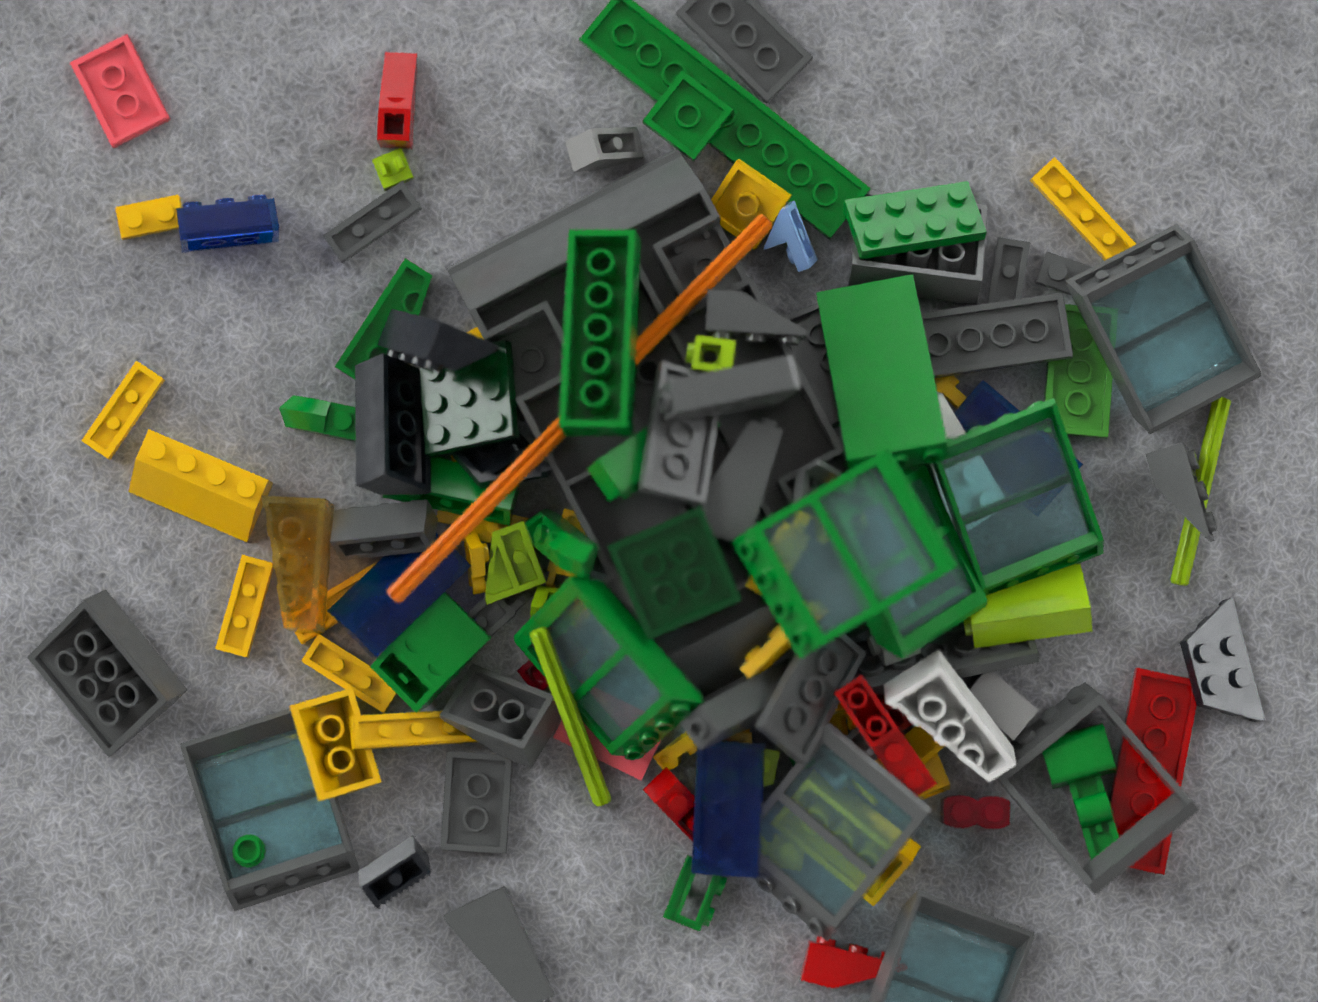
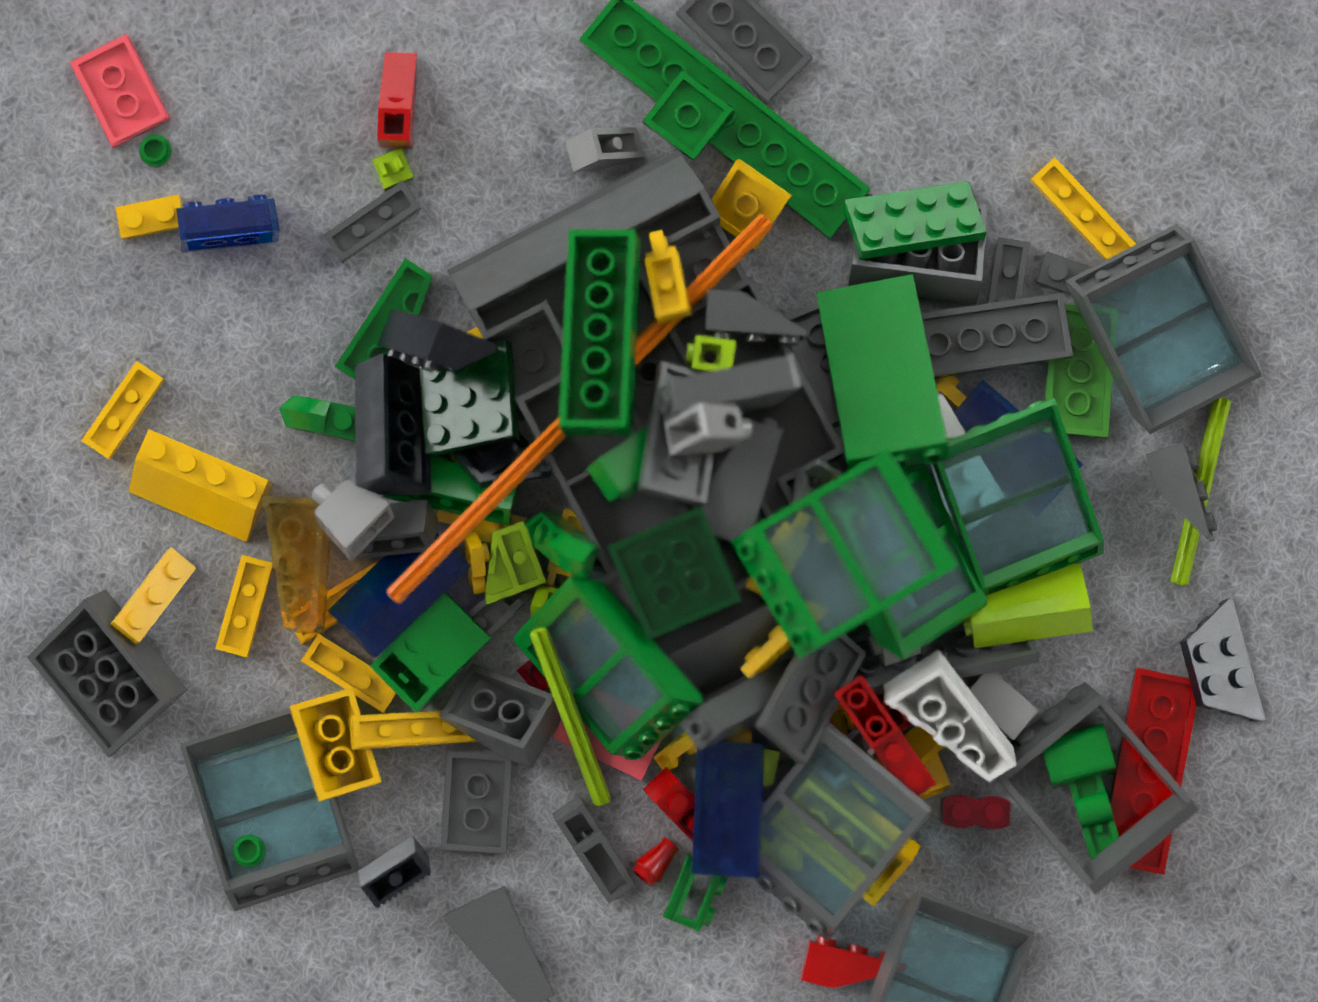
(153, 596): none -> yellow plate
(155, 150): none -> green plate
(351, 516): none -> light grey torso
(593, 849): none -> dark grey slope
(654, 862): none -> red cone
(666, 280): none -> yellow hinge
(718, 426): none -> light grey torso
(791, 230): light blue slope -> none

